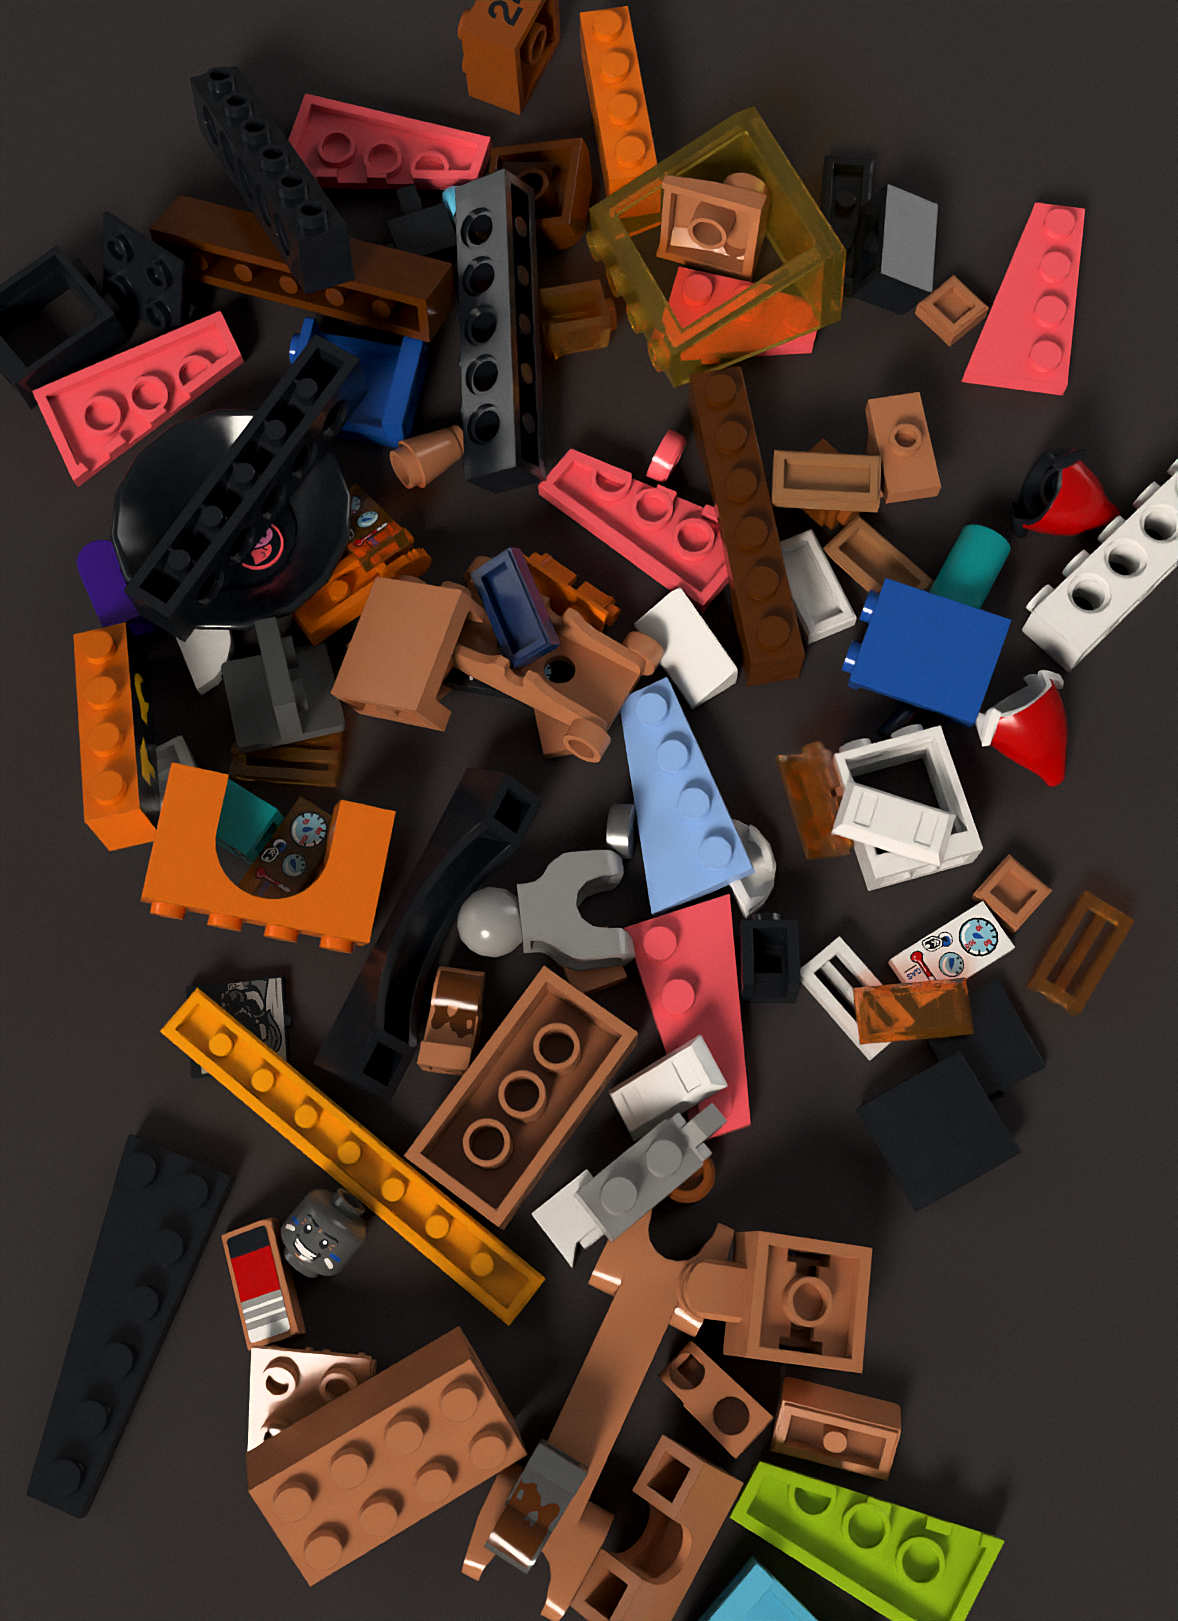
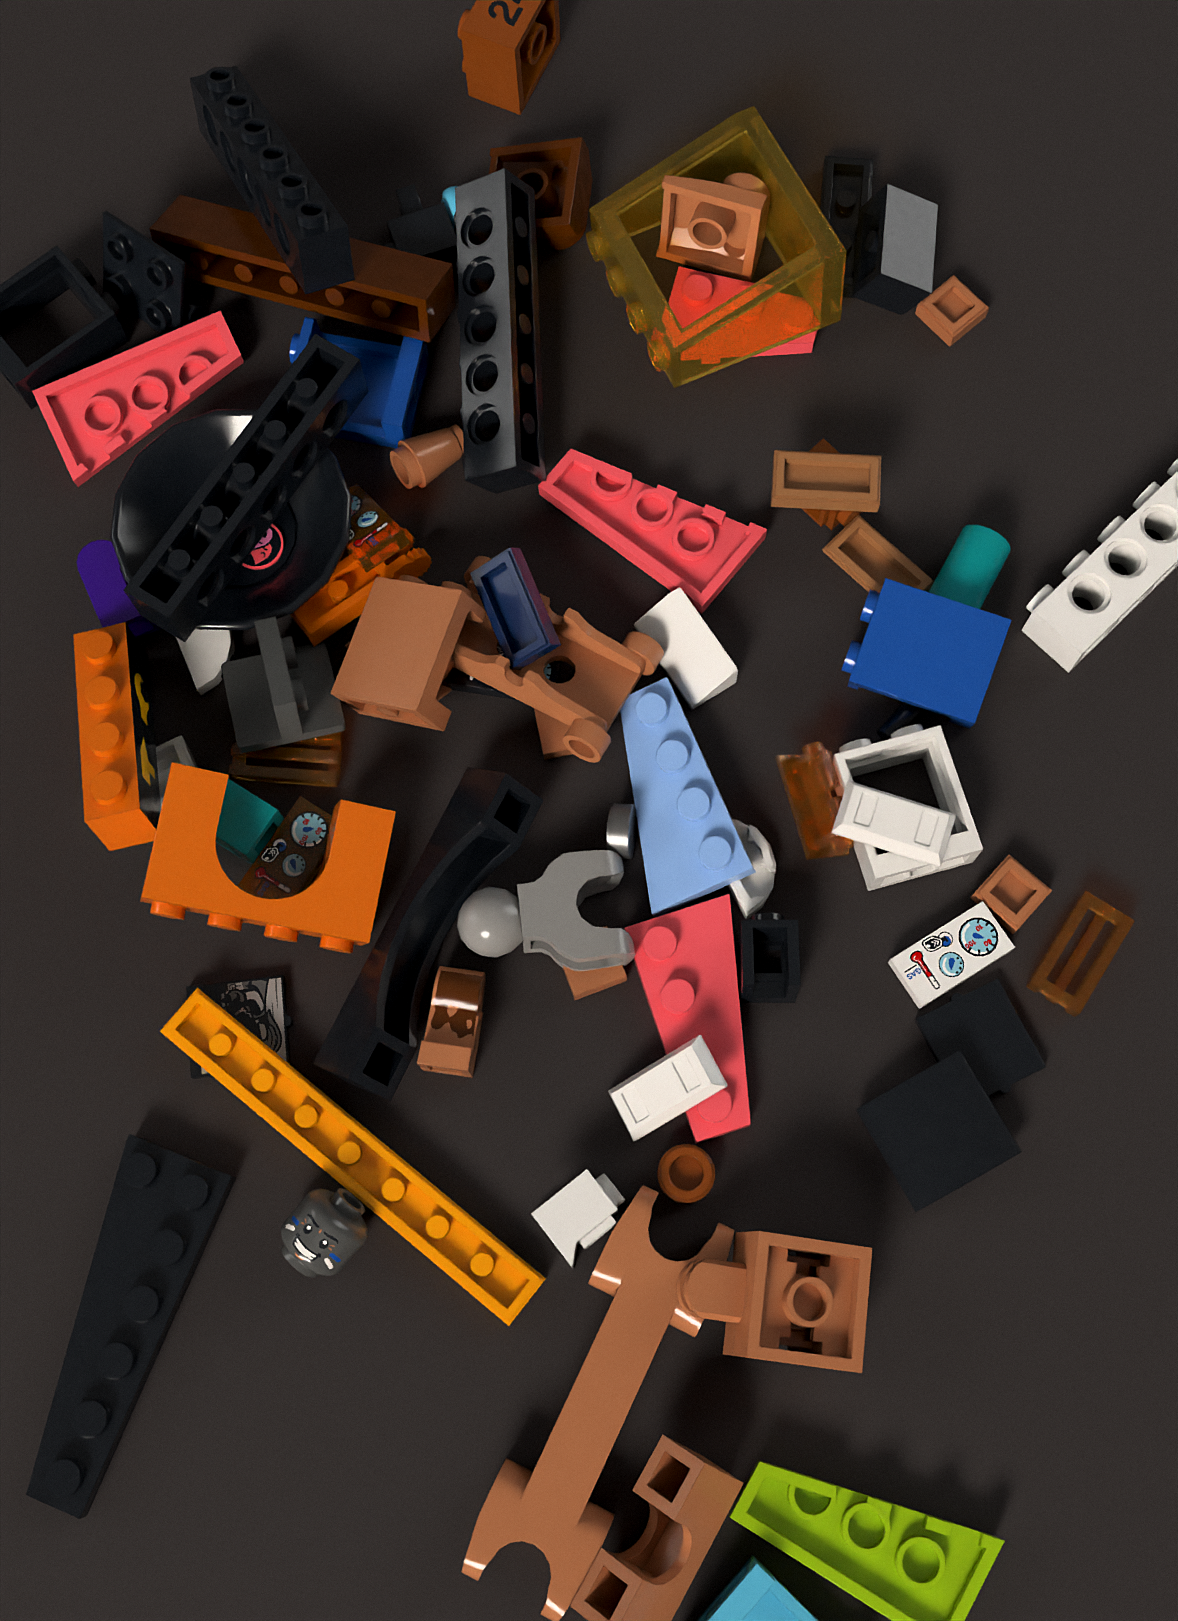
(263, 1283): slope -> none
(297, 1382): nougat hinge -> none
(381, 150): coral wing -> none
(383, 1456): nougat brick -> none
(523, 1097): nougat brick -> none
(536, 1505): leg -> none
(556, 582): orange hinge -> none
(575, 318): clear orange window -> none
(616, 96): orange brick -> none
(649, 1171): light grey hinge -> none
(667, 457): coral tile -> none
(715, 1399): nougat leg -> none
(750, 540): reddish brown arch -> none
(815, 590): white tile -> none
(828, 1001): white tile -> none
(836, 1428): nougat slope -> none
(902, 439): nougat brick -> none
(912, 1011): clear orange tile -> none
(1030, 727): red hat -> none
(1033, 315): coral wing -> none
(1061, 497): hat -> none

